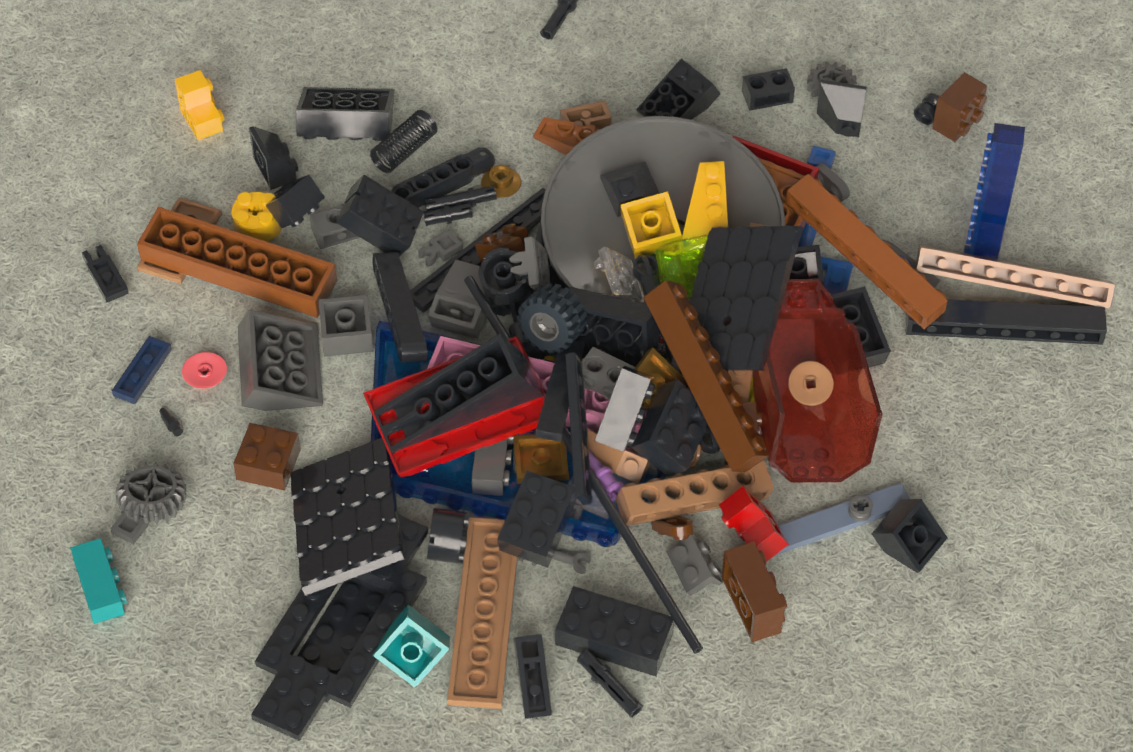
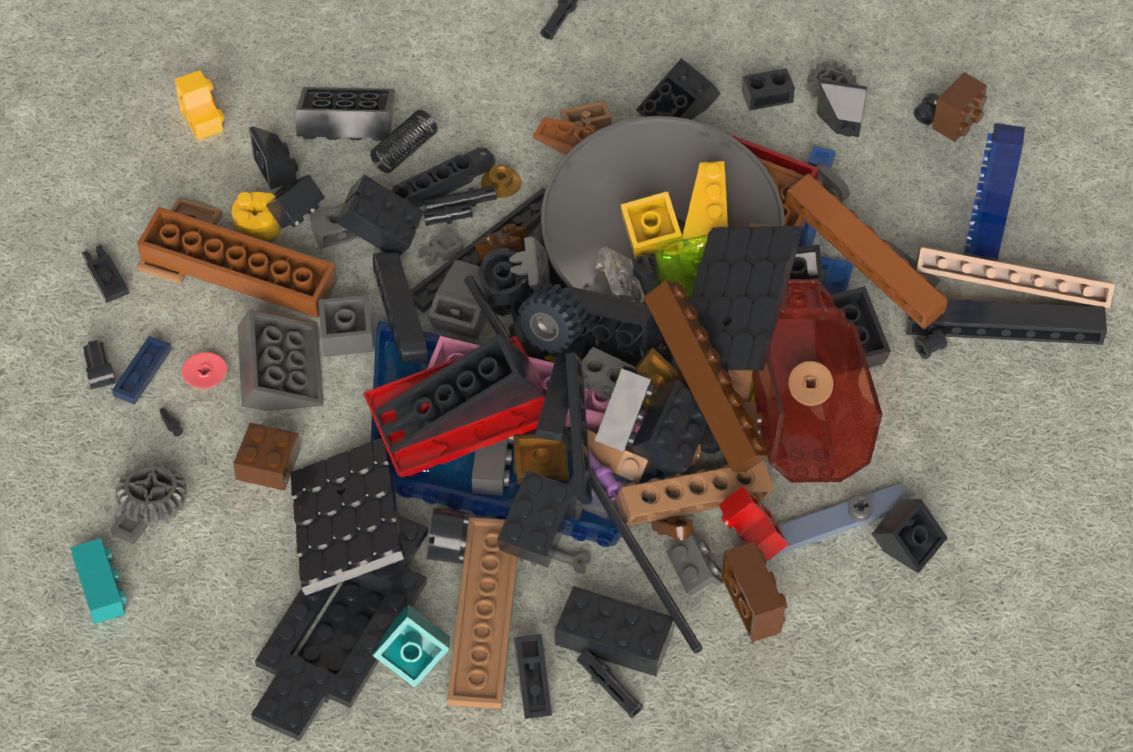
(99, 369): none -> black piece
(628, 185): black slope -> none
(930, 343): none -> black bush

